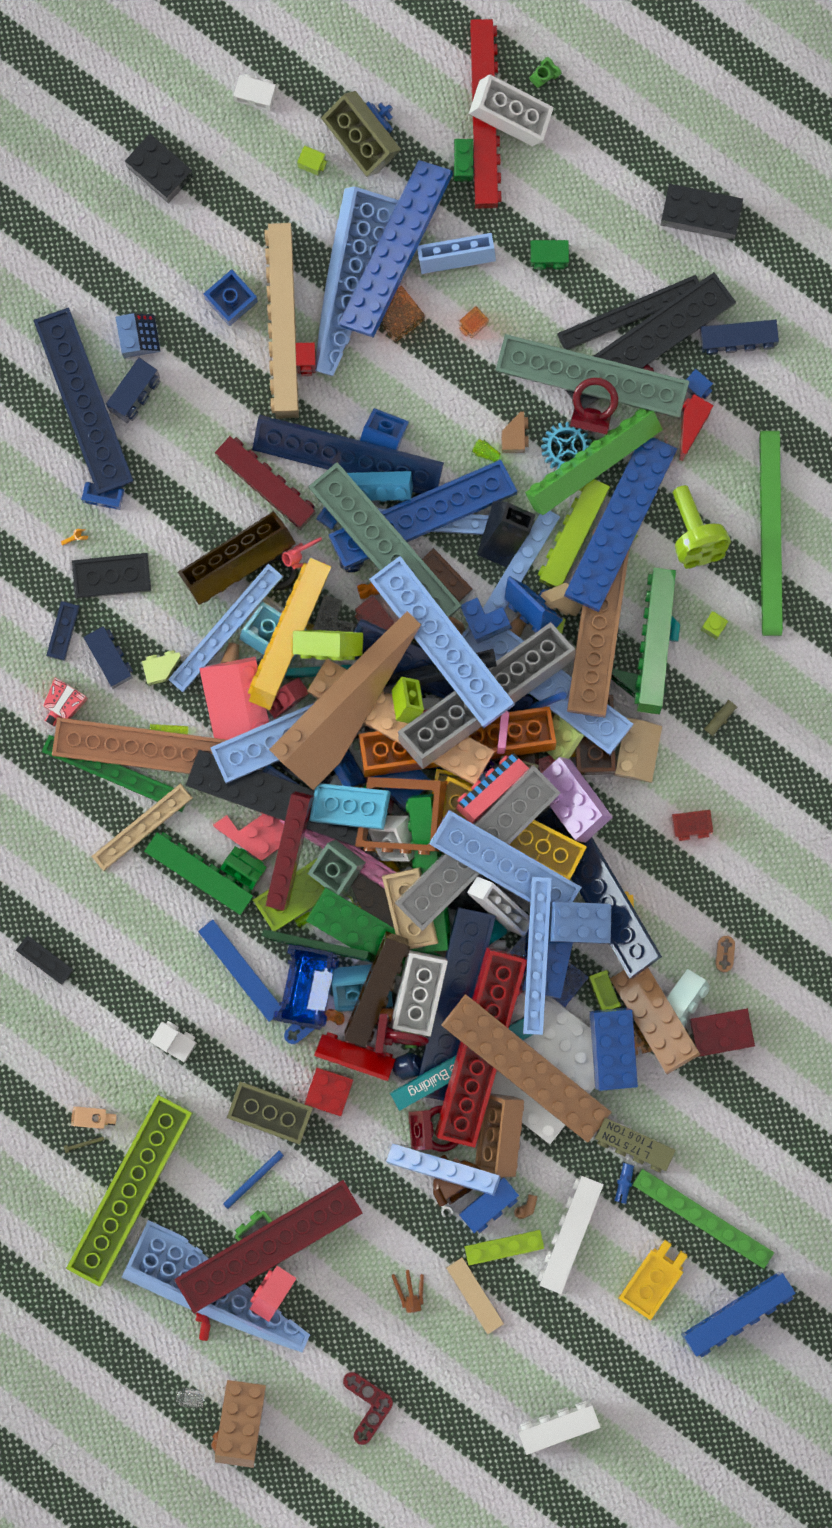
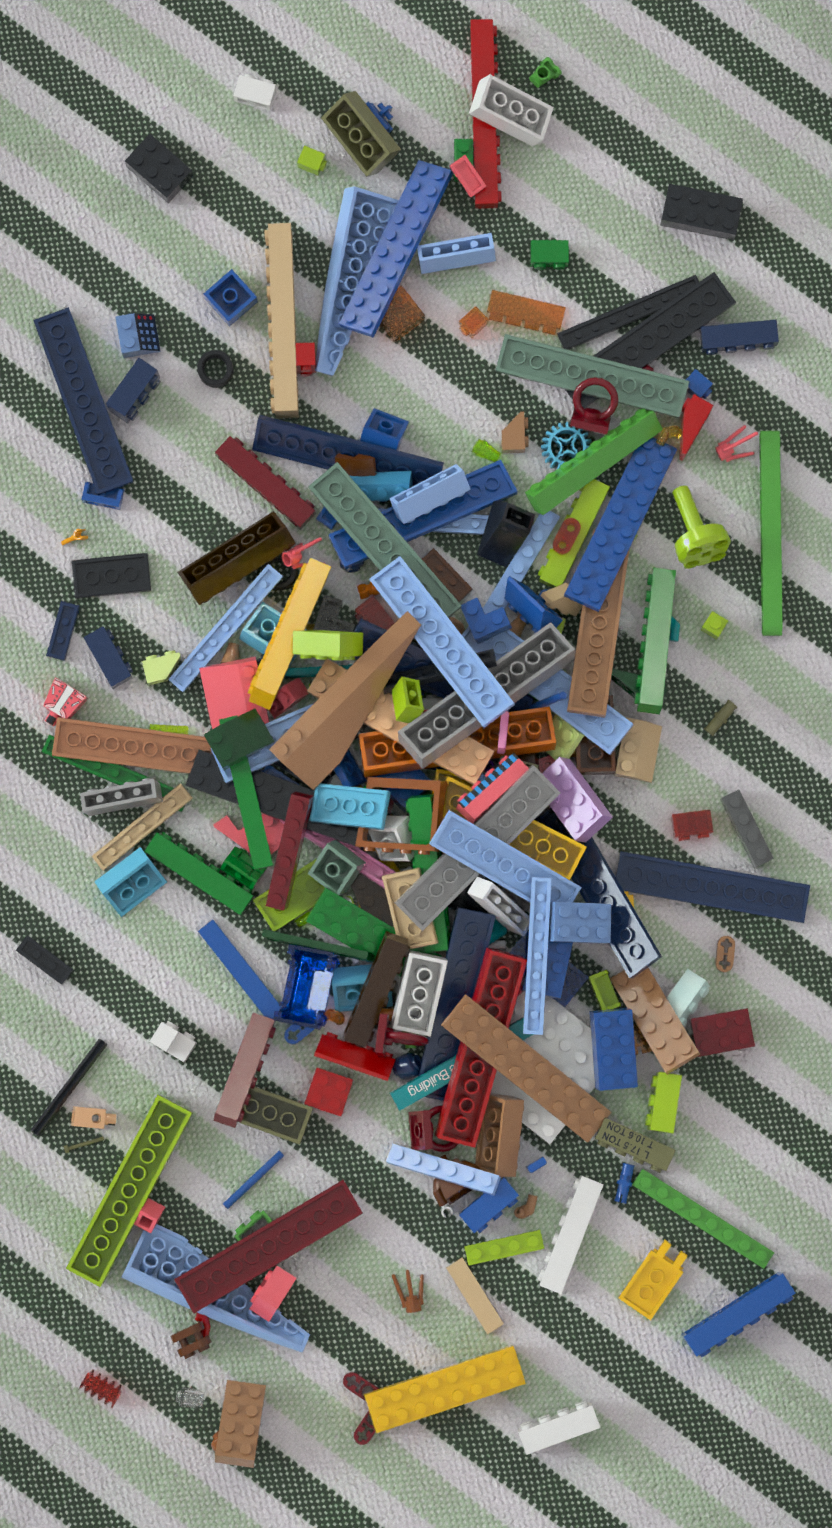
(68, 1087): none -> black axle
(101, 1388): none -> clear red piece
(121, 797): none -> light grey brick
(130, 882): none -> medium azure slope
(149, 1215): none -> coral brick
(201, 1343): none -> reddish brown brick
(220, 355): none -> black tyre
(238, 738): none -> dark green slope
(244, 1070): none -> brick
(250, 812): none -> green tile
(357, 466): none -> reddish brown slope
(430, 494): none -> light blue brick
(444, 1388): none -> yellow brick
(467, 176): none -> coral tile
(525, 309): none -> clear orange windscreen
(536, 1164): none -> blue tile
(566, 536): none -> clear red plate
(663, 1102): none -> lime brick
(668, 432): none -> clear yellow arm
(712, 887): none -> dark blue plate
(726, 450): none -> coral plant
(746, 828): none -> dark grey brick

